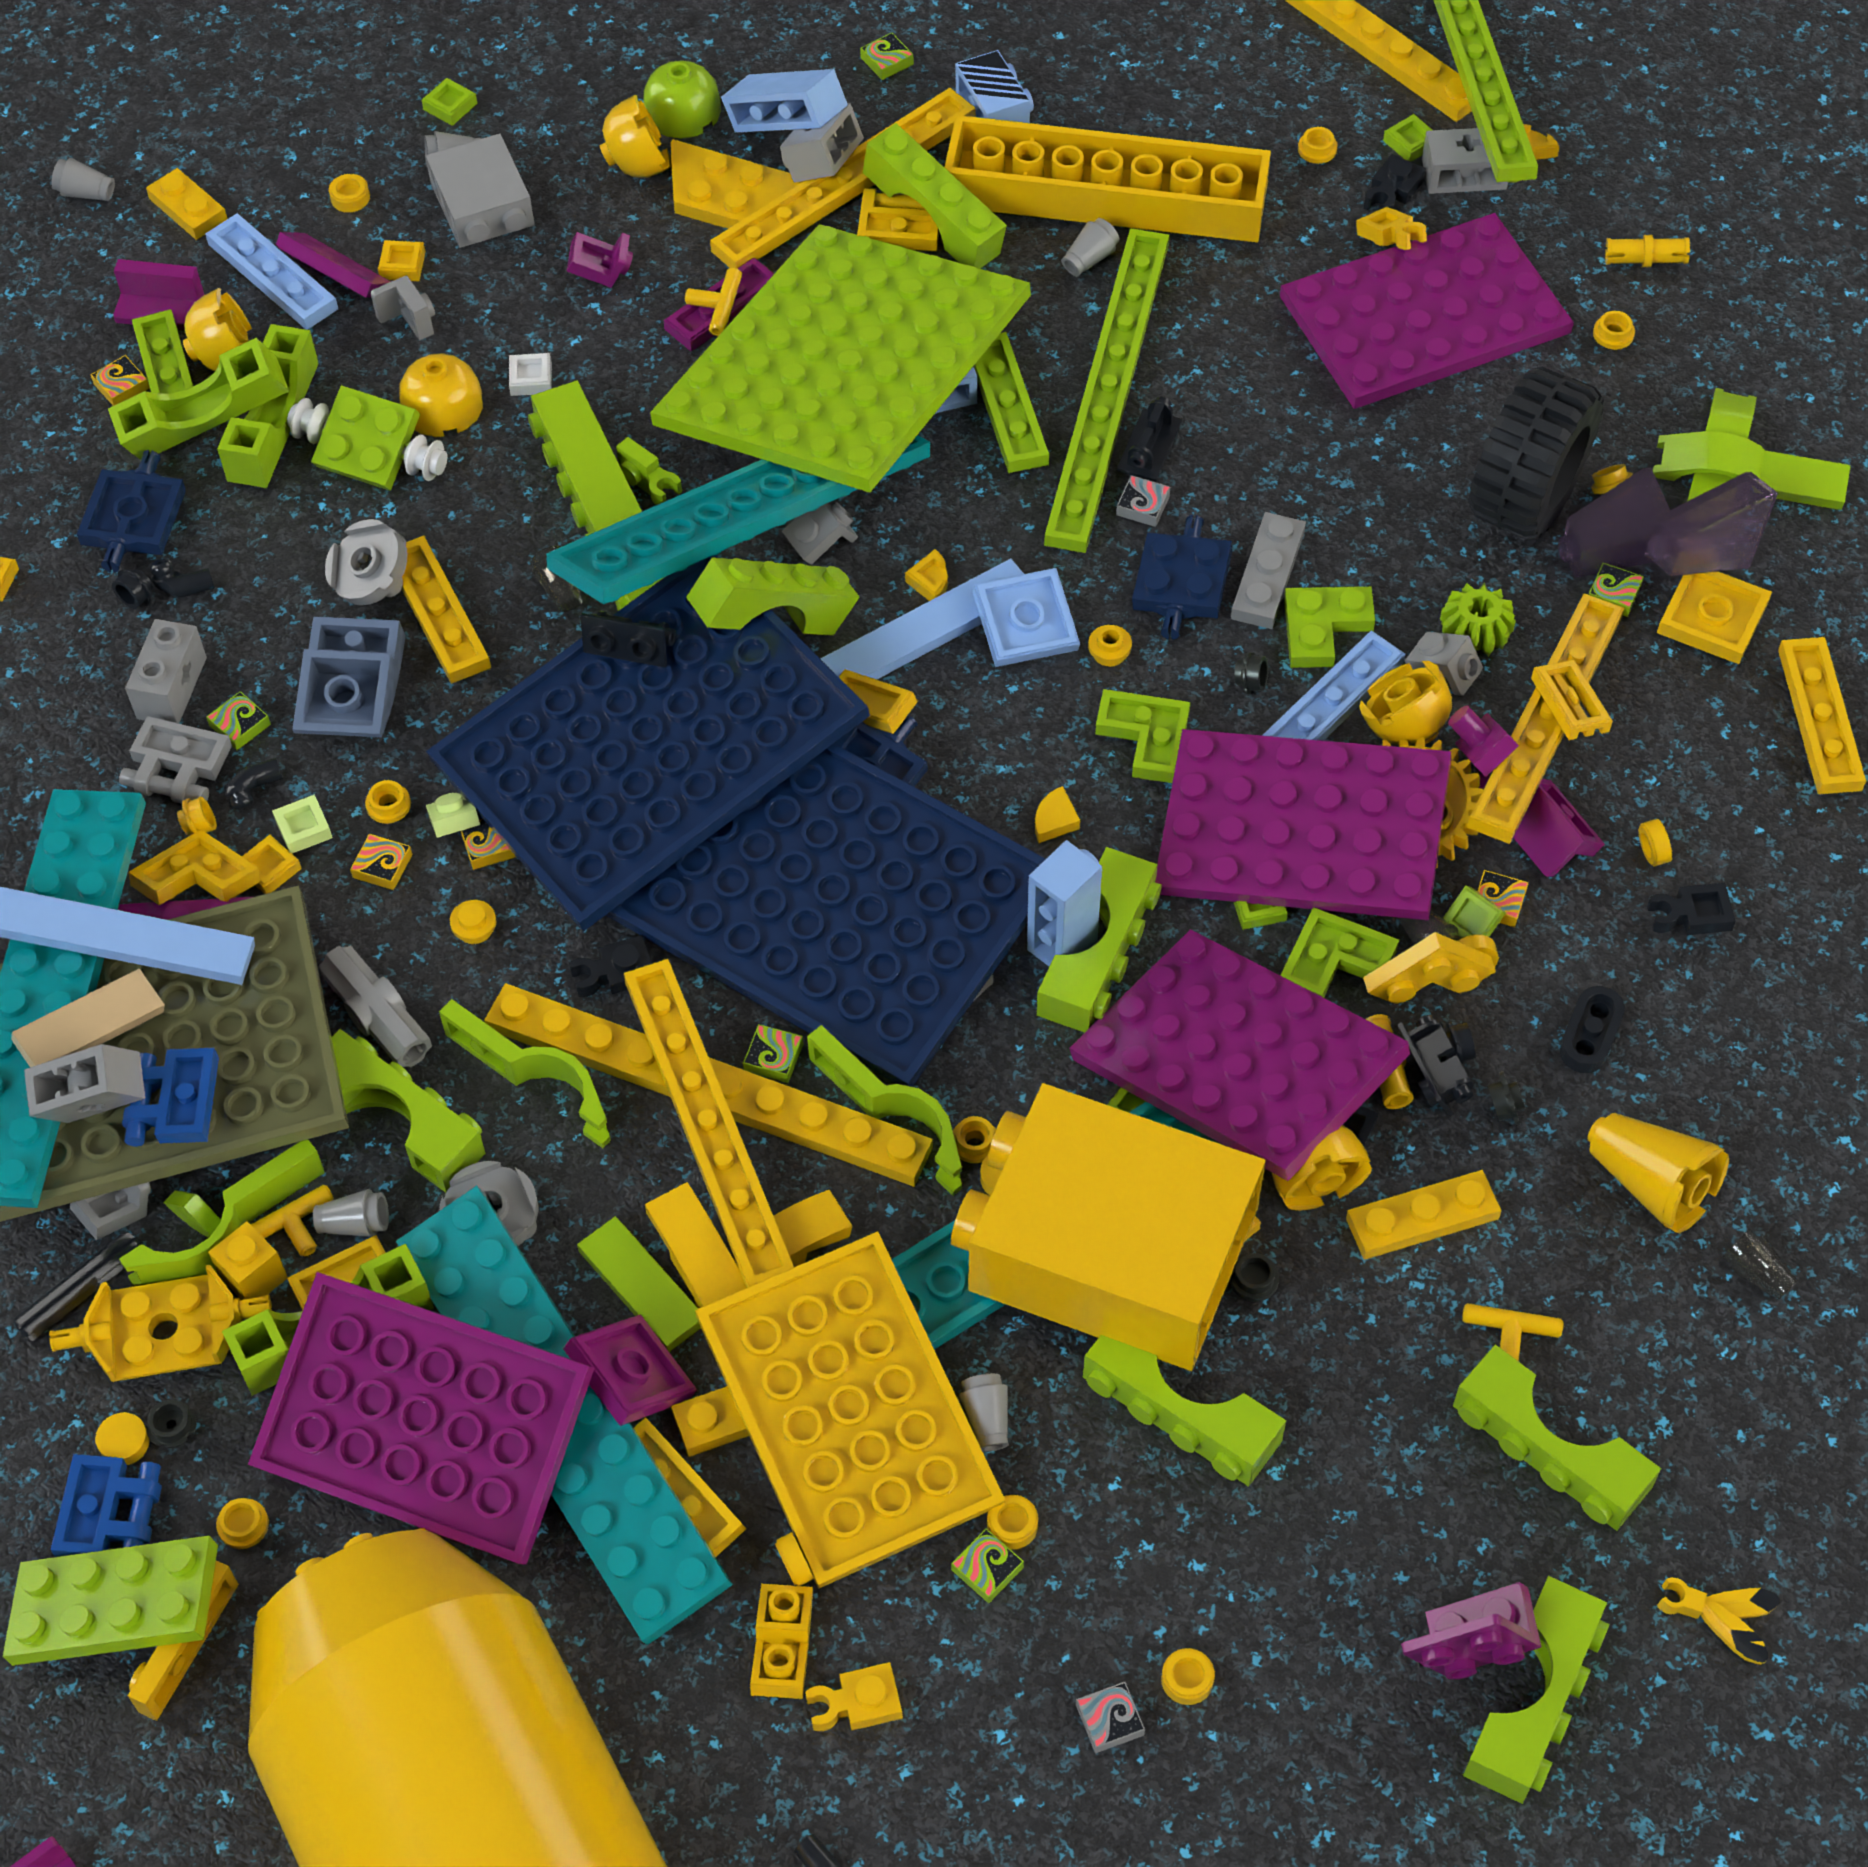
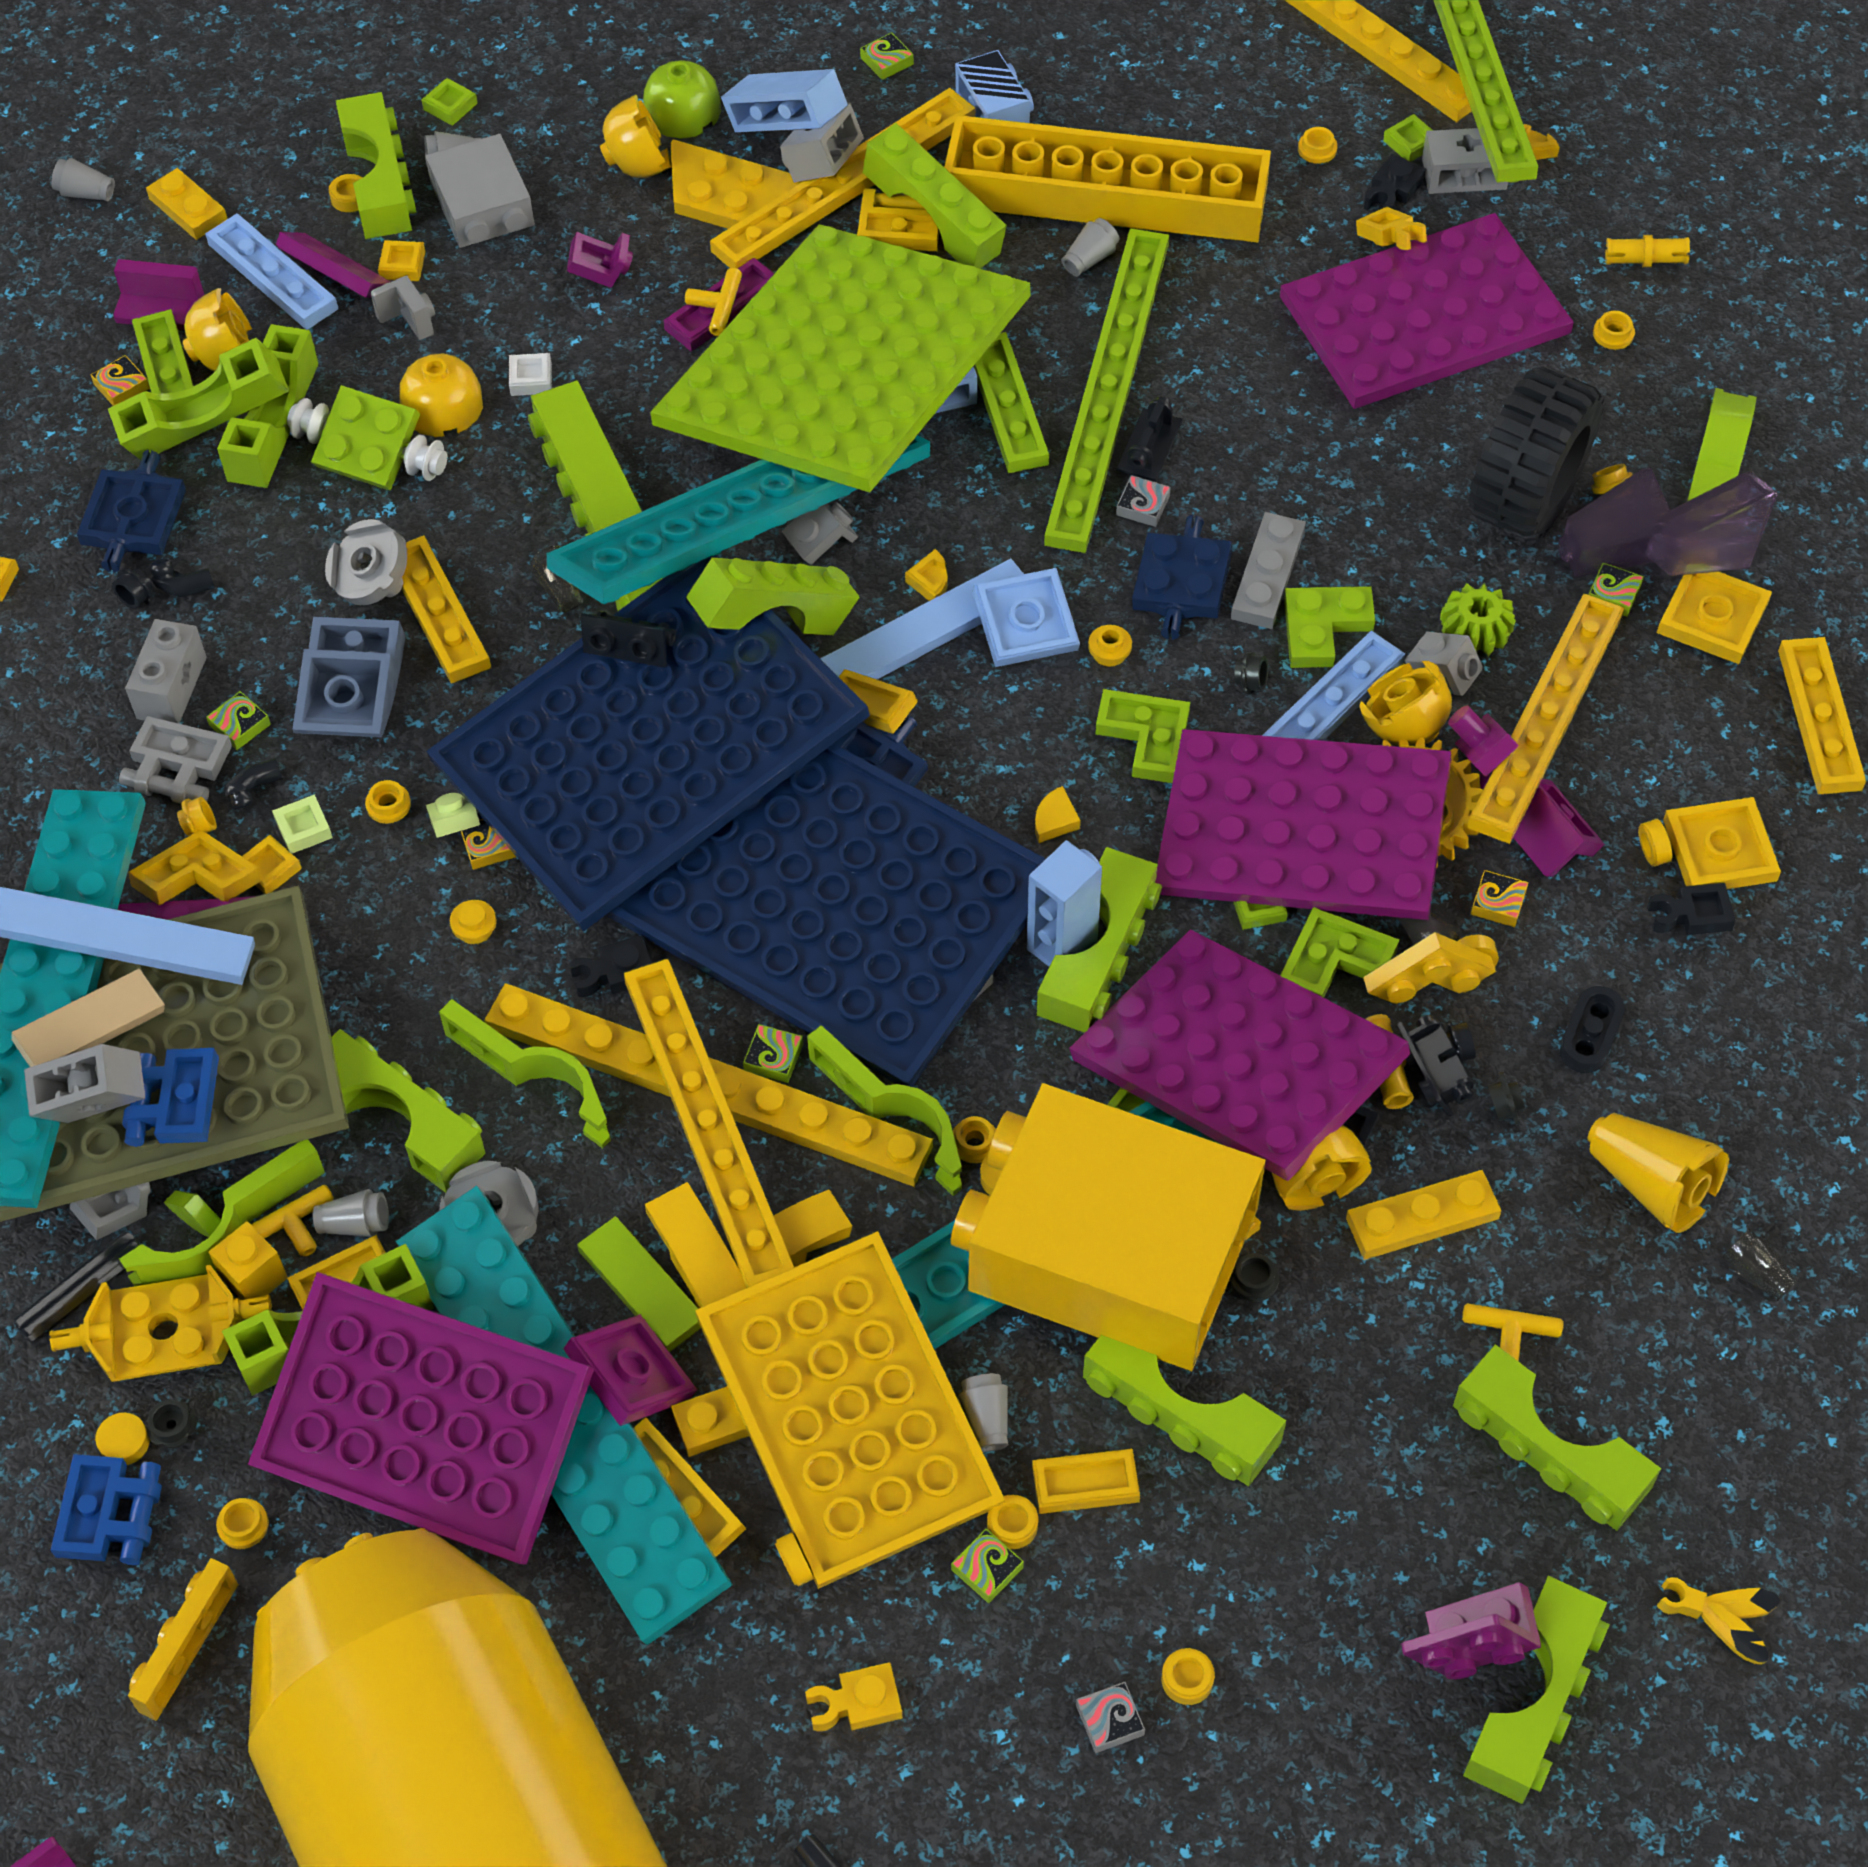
(111, 1601): lime plate -> none
(374, 1006): light grey piece -> none
(380, 194): none -> lime arch
(381, 861): tile -> none
(643, 470): lime plate -> none
(781, 1641): yellow slope -> none
(1085, 1481): none -> yellow tile
(1474, 914): lime tile -> none
(1564, 699): yellow tile -> none
(1722, 844): none -> yellow plate
(1728, 454): lime piece -> none

